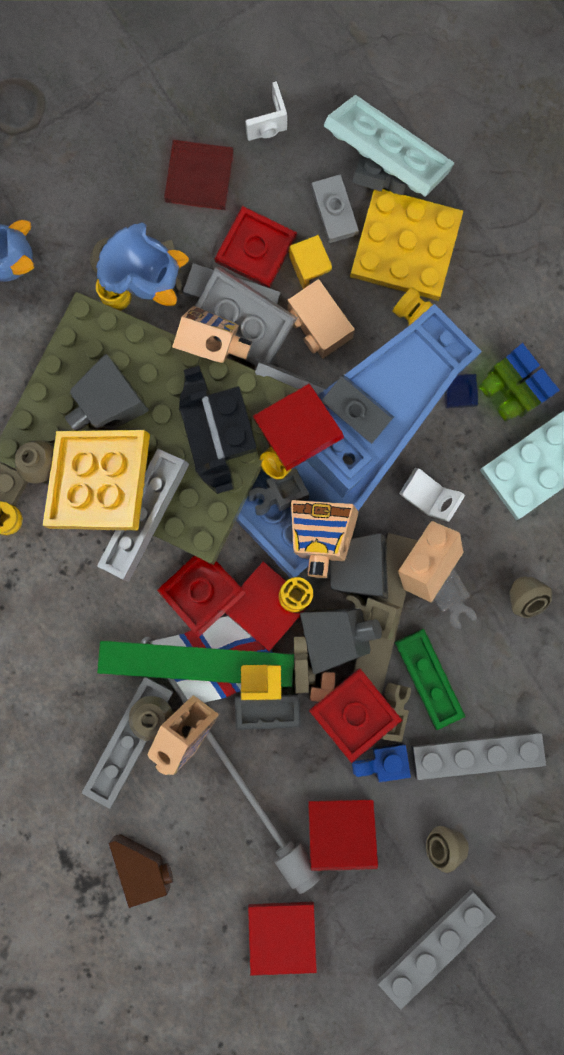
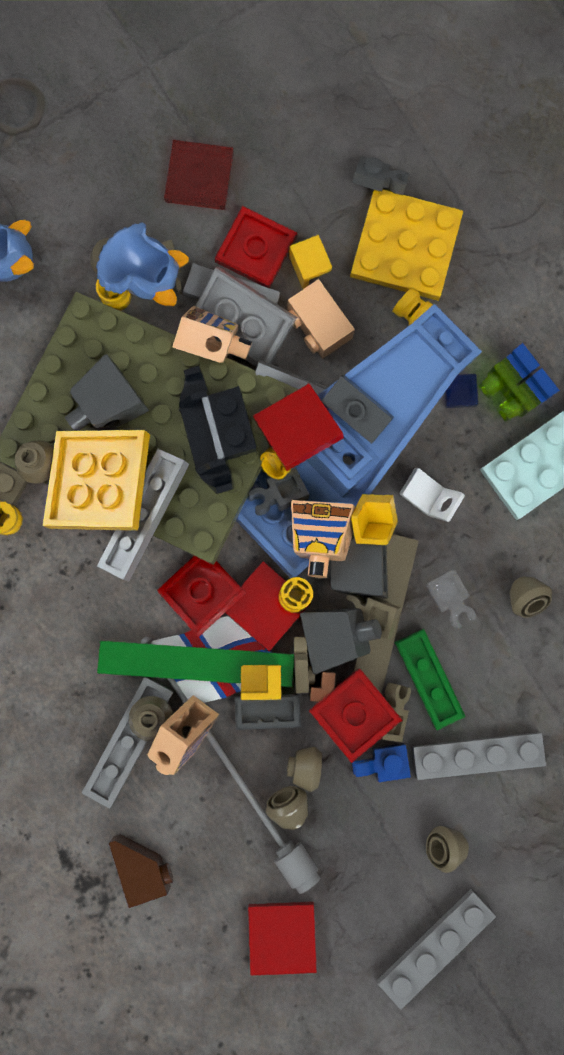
(269, 124): white bracket -> none
(288, 807): none -> dark tan cone
(305, 768): none -> dark tan cone
(334, 208): light grey plate -> none
(342, 835): red tile -> none
(374, 519): none -> yellow panel
(389, 145): light aqua plate -> none
(431, 561): light nougat brick -> none

